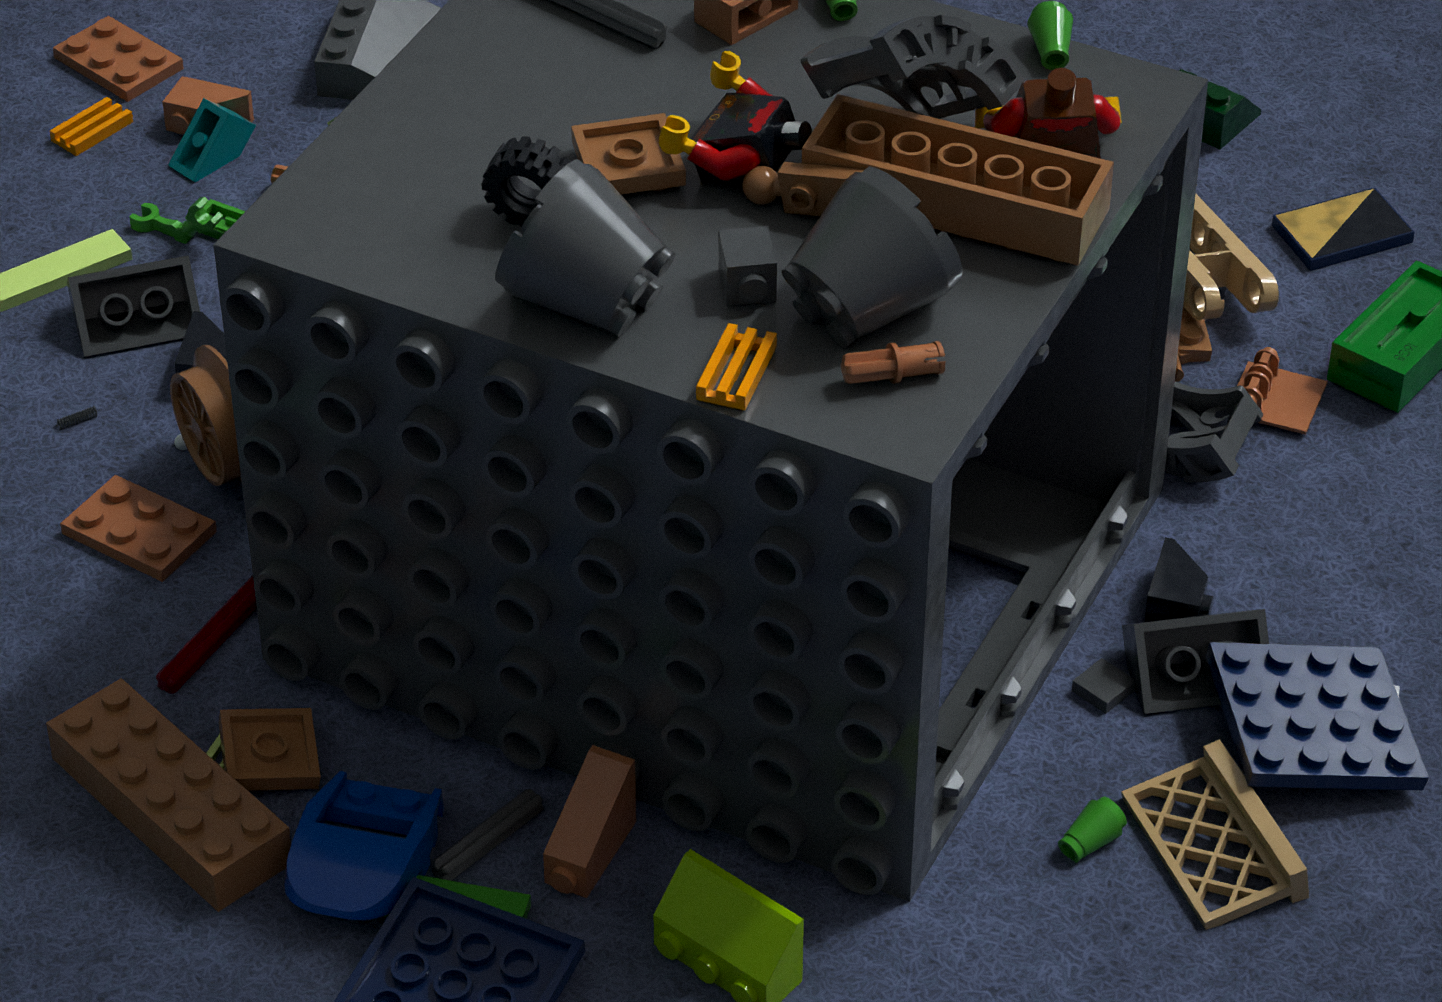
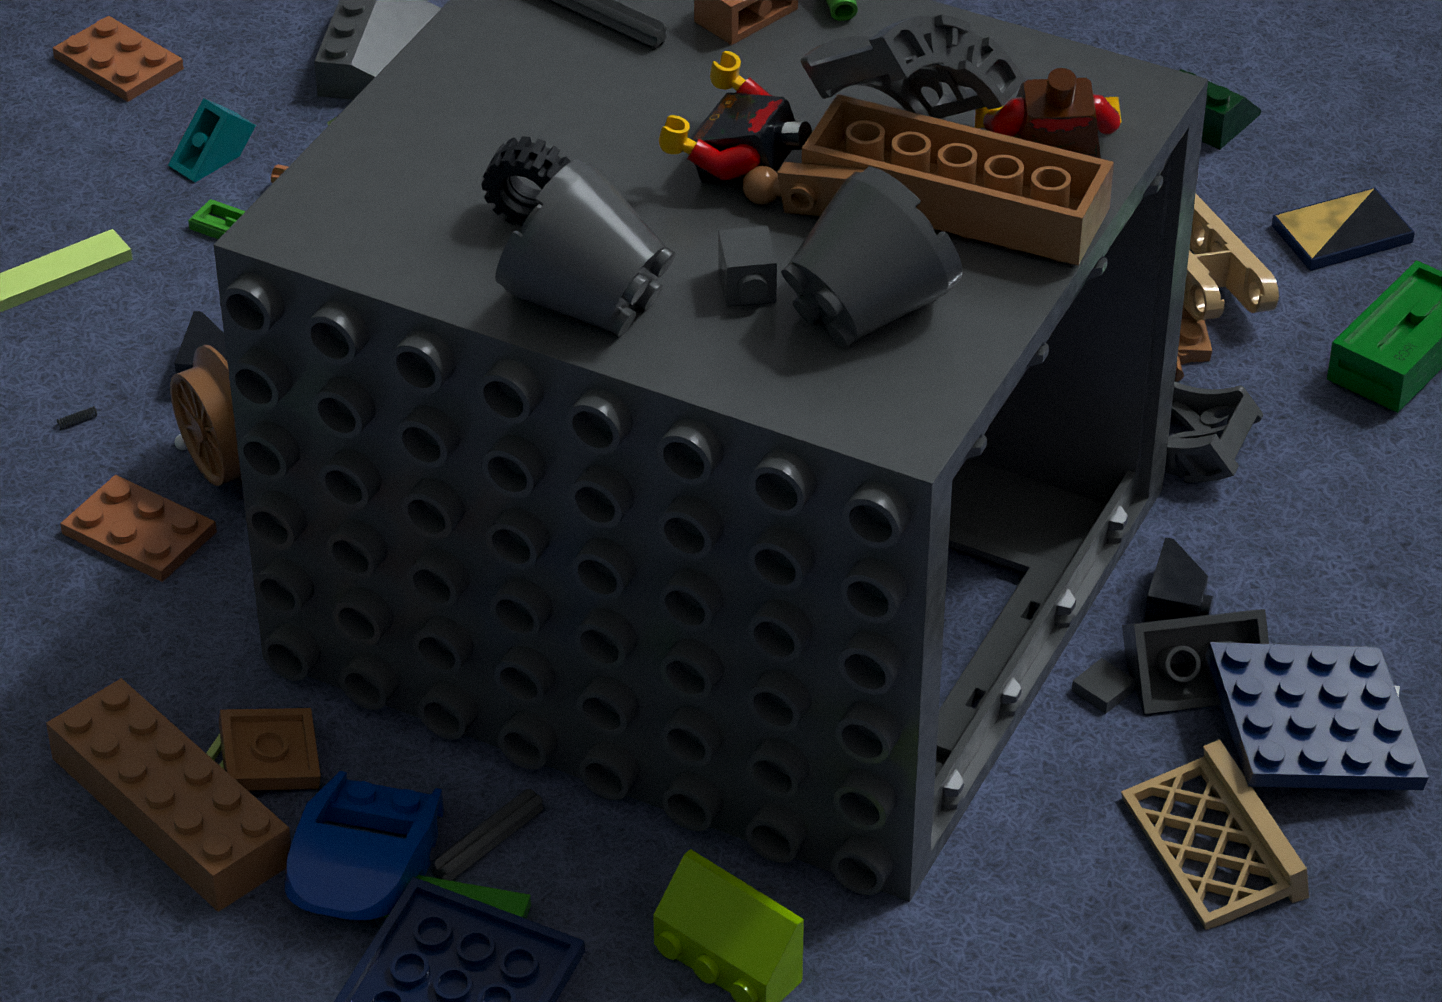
(91, 126): light orange tile -> none
(133, 305): dark grey slope -> none
(187, 95): nougat slope -> none
(196, 221): bright green piece -> none
(208, 639): dark red axle -> none
(592, 822): nougat slope -> none
(629, 153): medium nougat plate -> none
(745, 343): light orange tile -> none
(892, 363): nougat axle -> none
(1051, 31): bright green cone -> none
(1093, 828): bright green cone -> none
(1283, 396): nougat hinge -> none

